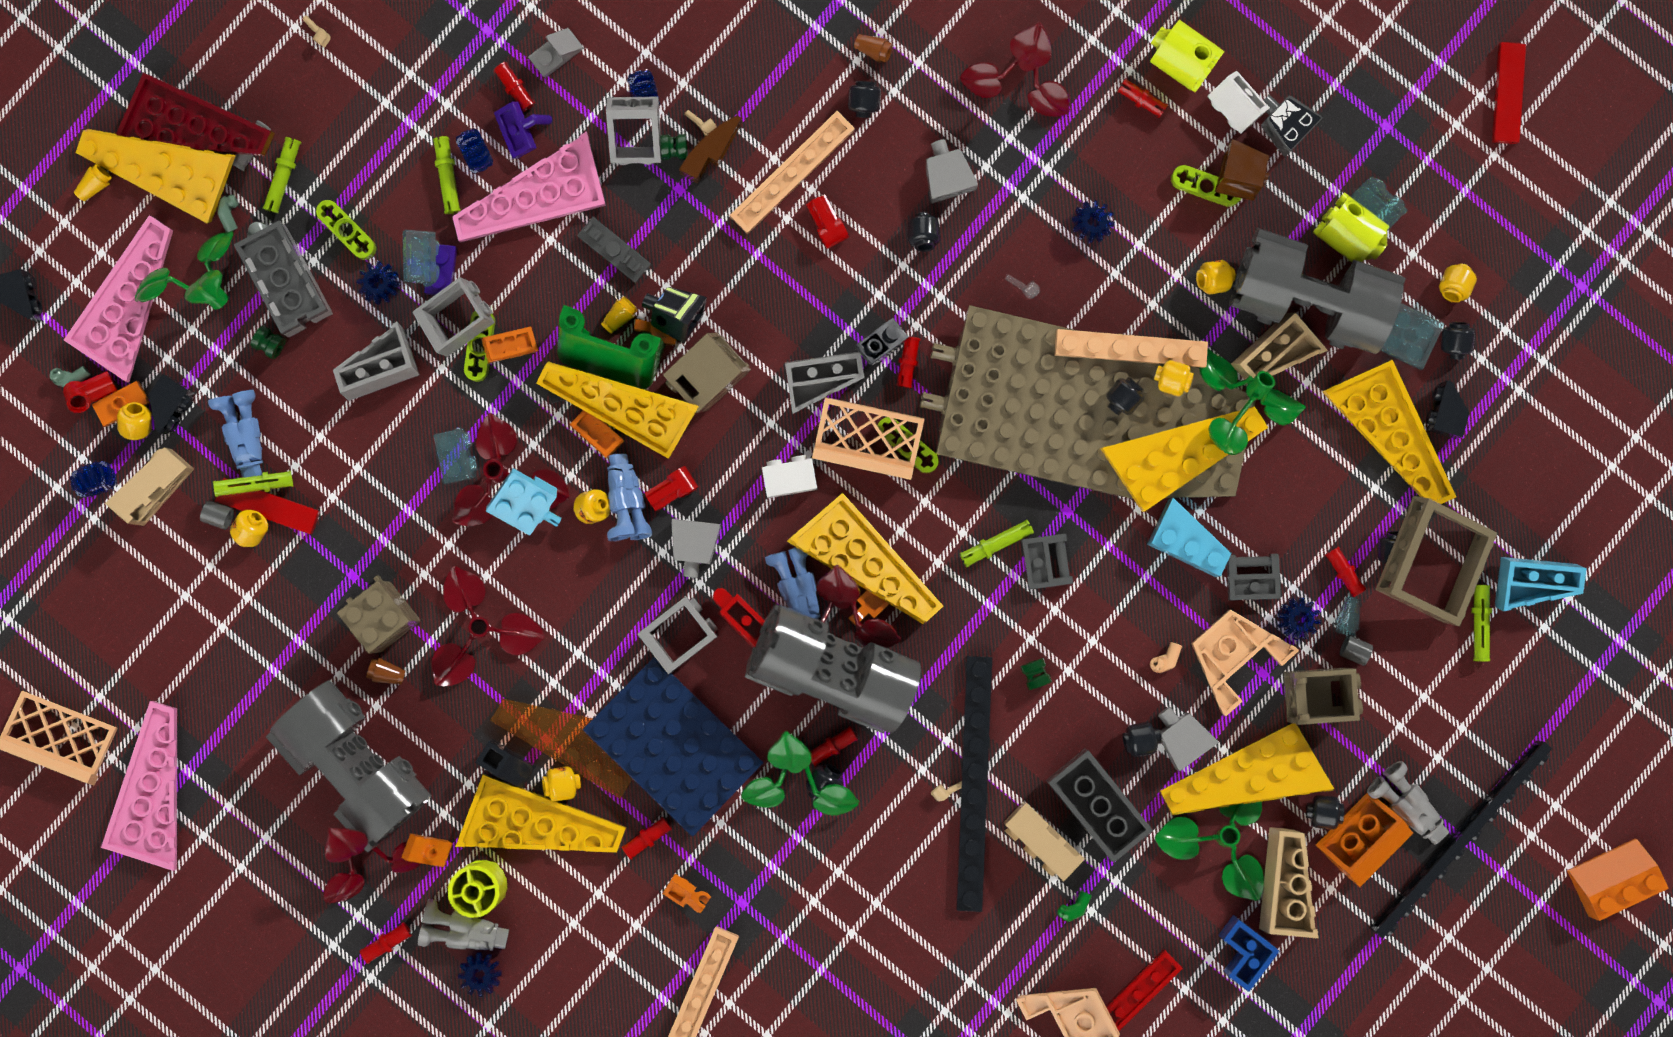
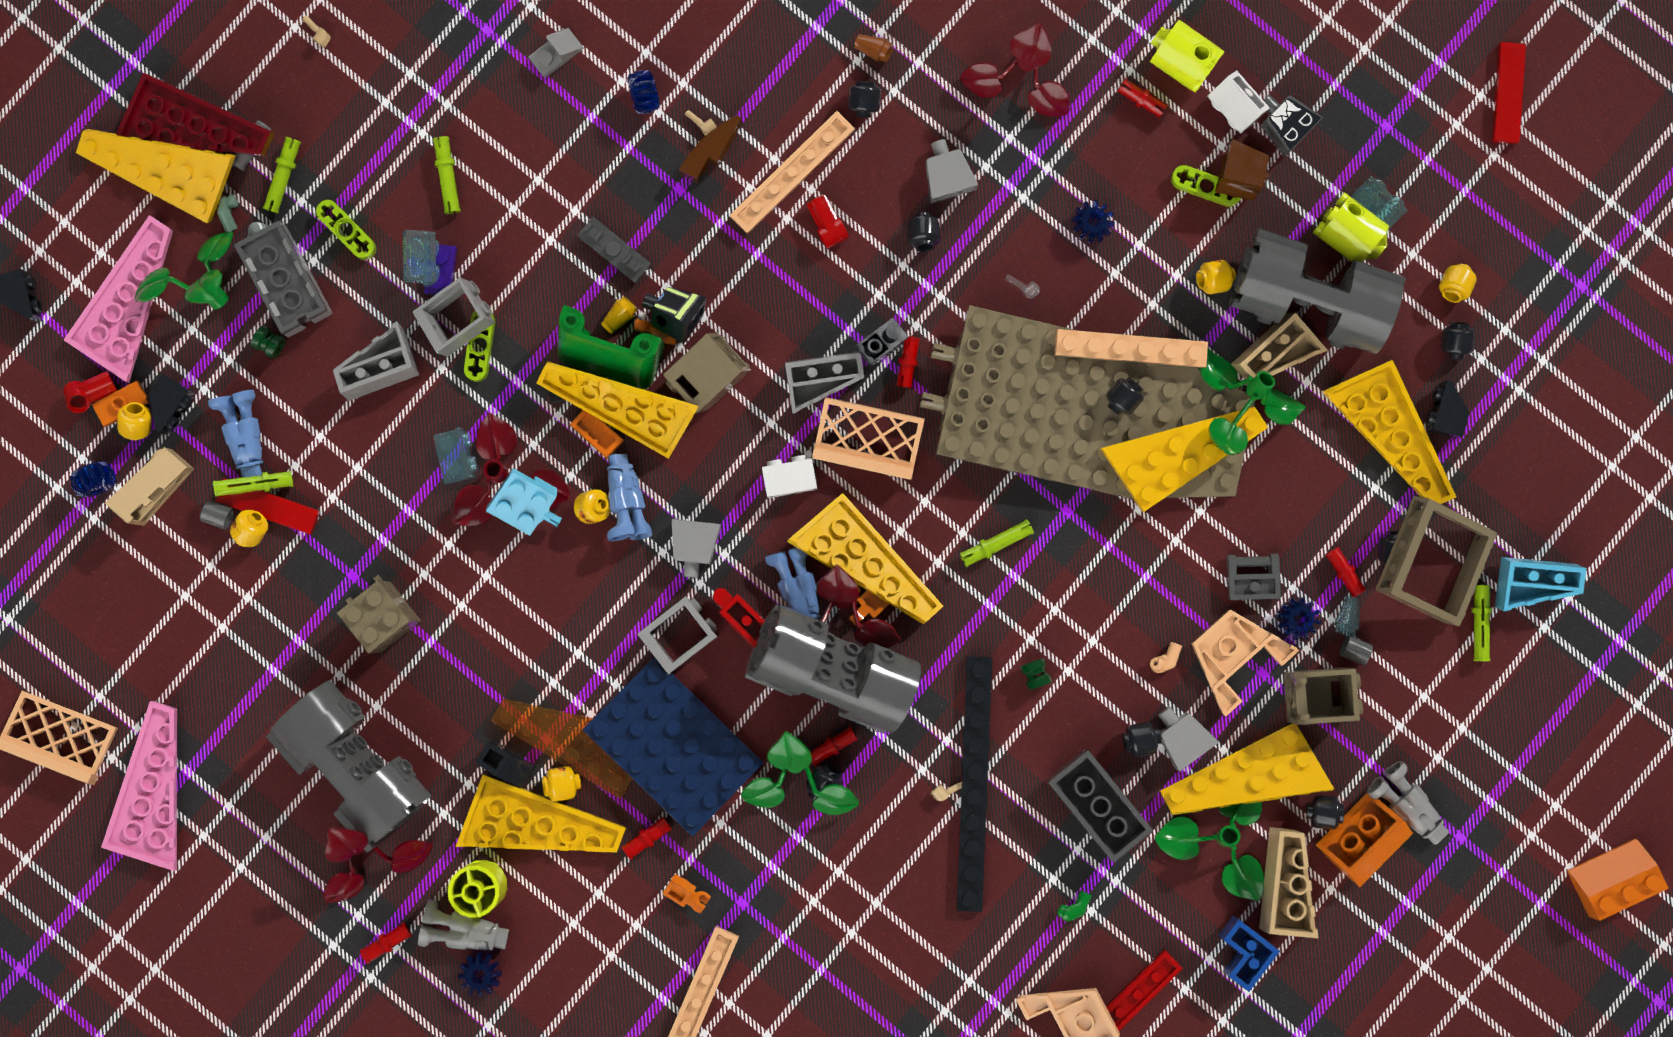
(62, 377): sand green arm -> none
(92, 182): yellow cone -> none
(372, 276): clear blue gear -> none
(385, 672): dark orange cone -> none
(427, 850): orange plate -> none
(474, 150): clear blue gear -> none
(509, 344): orange plate -> none
(514, 86): red pin -> none
(516, 128): dark purple plate -> none
(517, 635): dark red plant -> none
(547, 190): bright pink wing -> none
(633, 109): light grey window -> none
(668, 146): dark green wheel -> none
(677, 485): red piece -> none
(907, 455): lime beam -> none
(1038, 561): dark grey plate -> none
(1042, 841): tan wedge -> none
(1174, 378): yellow head -> none
(1187, 540): medium azure wedge -> none
(1412, 337): clear light blue plate -> none
(1454, 846): black plate -> none

